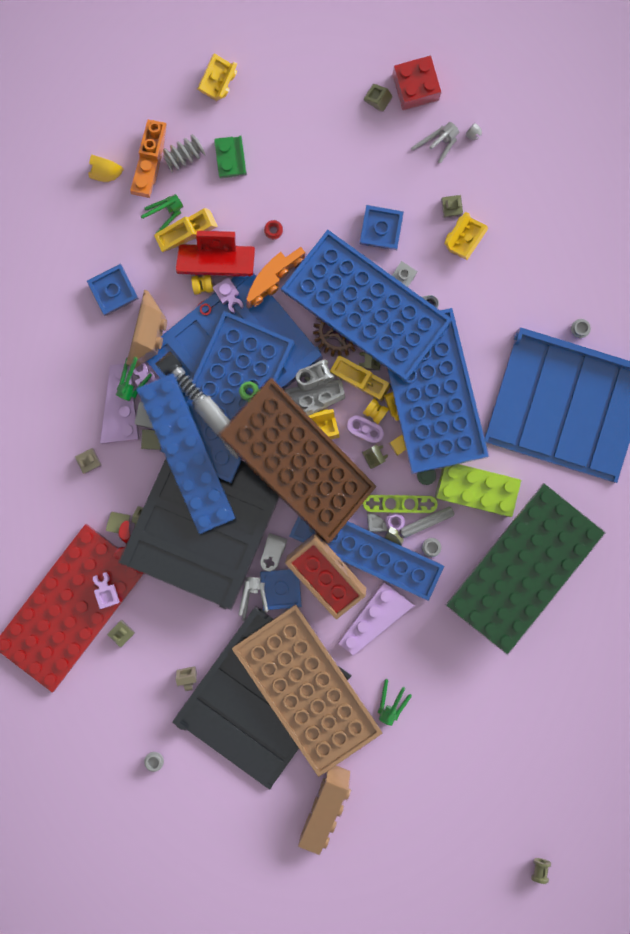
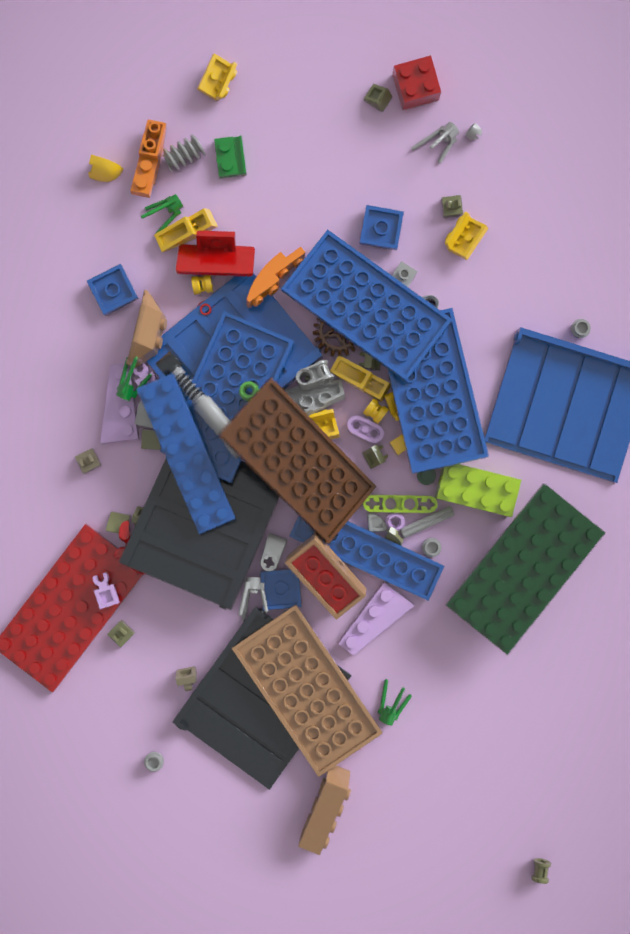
(227, 292): lavender plate -> none
(270, 224): red plate -> none

